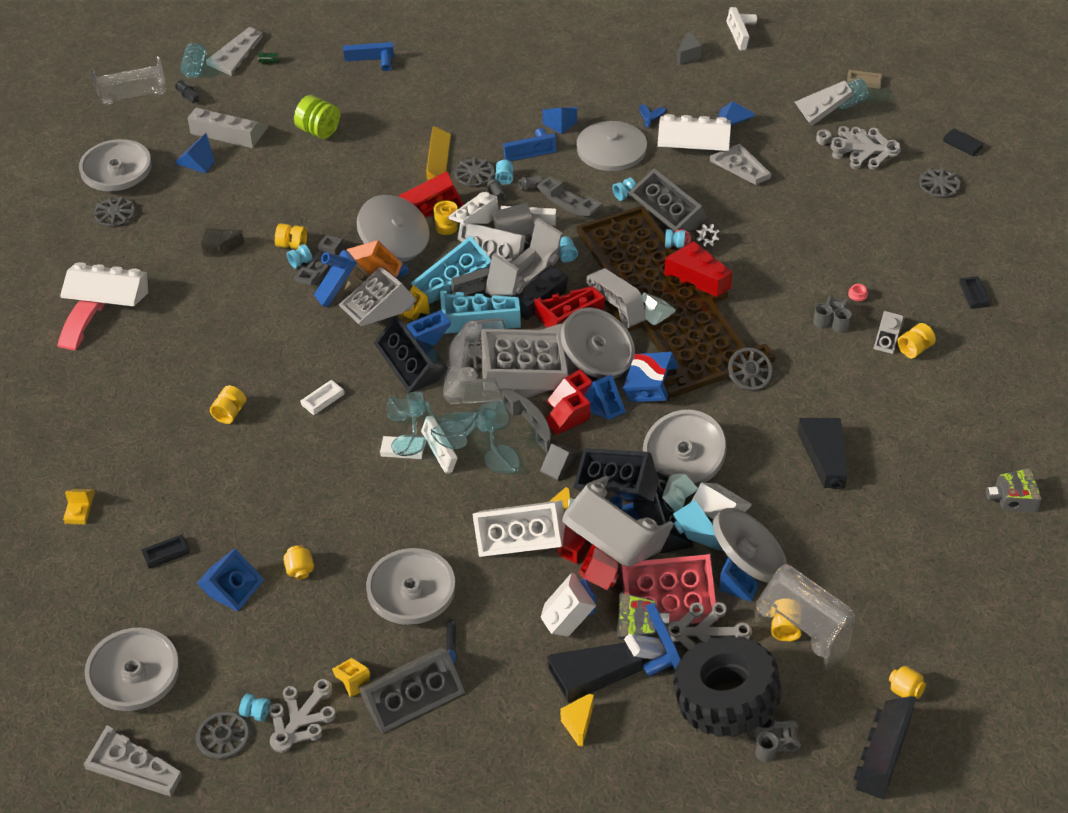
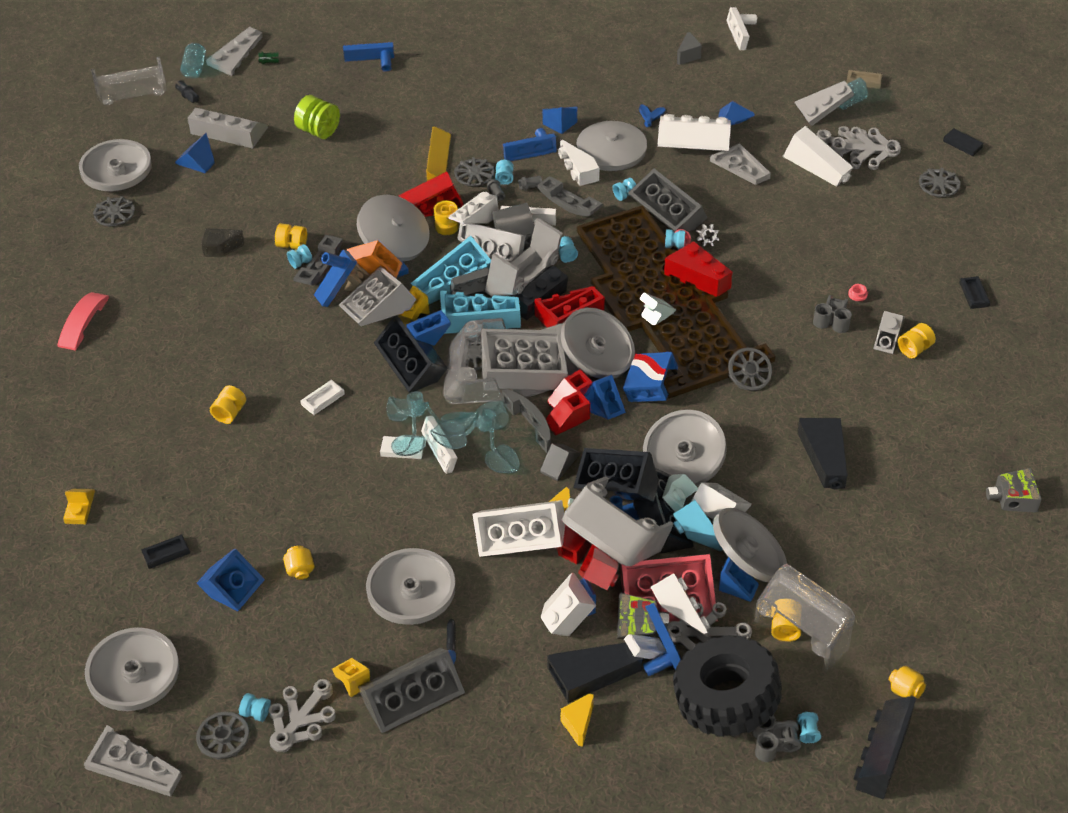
(105, 284): white slope -> none
(582, 165): none -> white slope
(621, 295): light grey beam -> none
(674, 599): none -> white slope
(809, 728): none -> medium azure bush
(817, 157): none -> white slope

